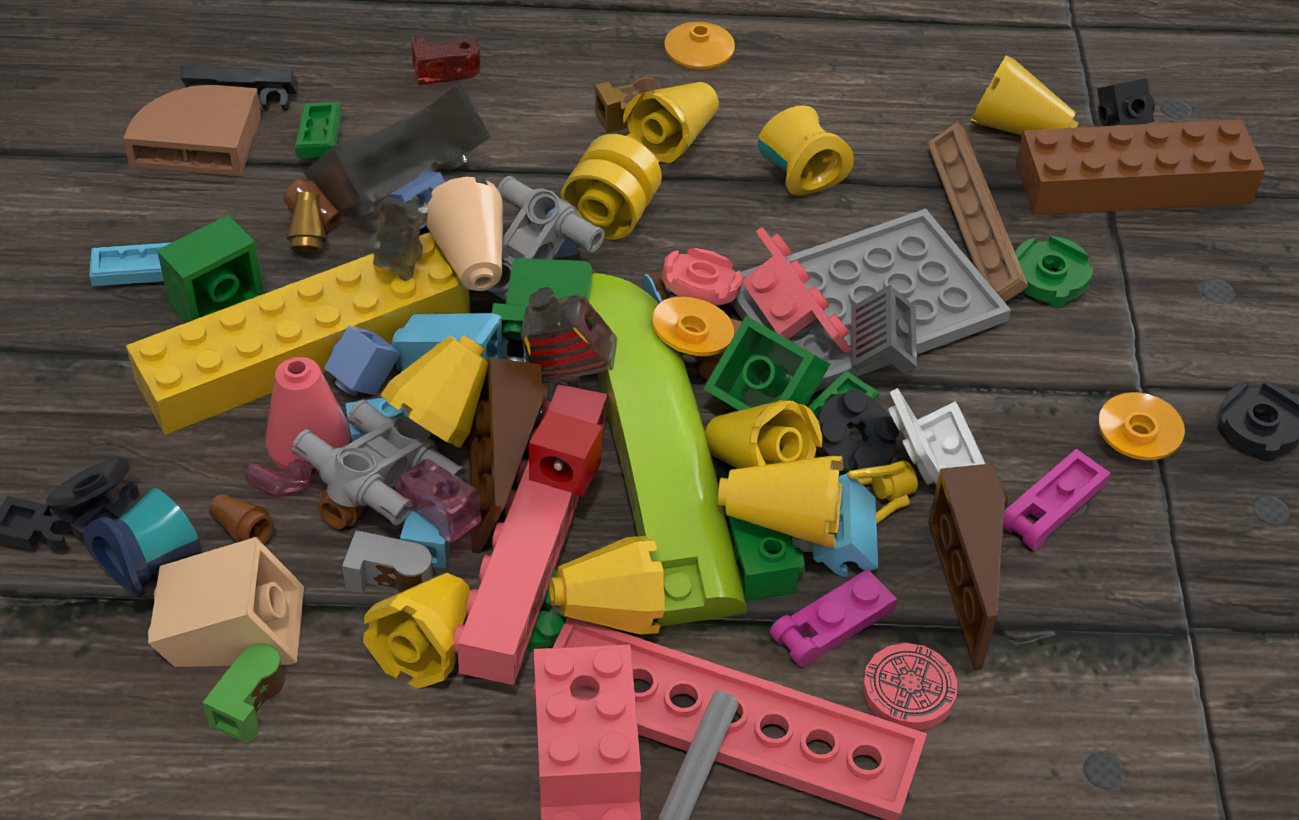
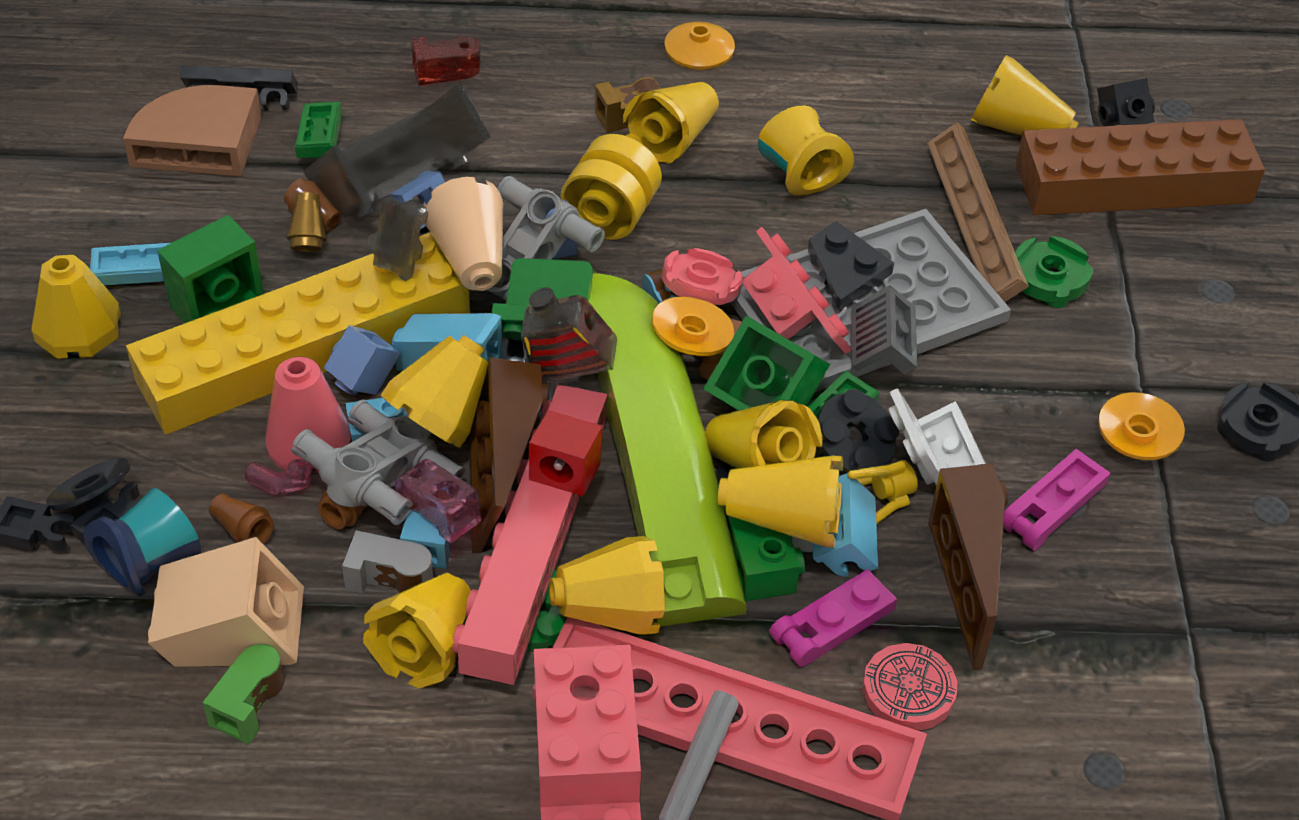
(73, 309): none -> yellow cone
(847, 263): none -> black wing

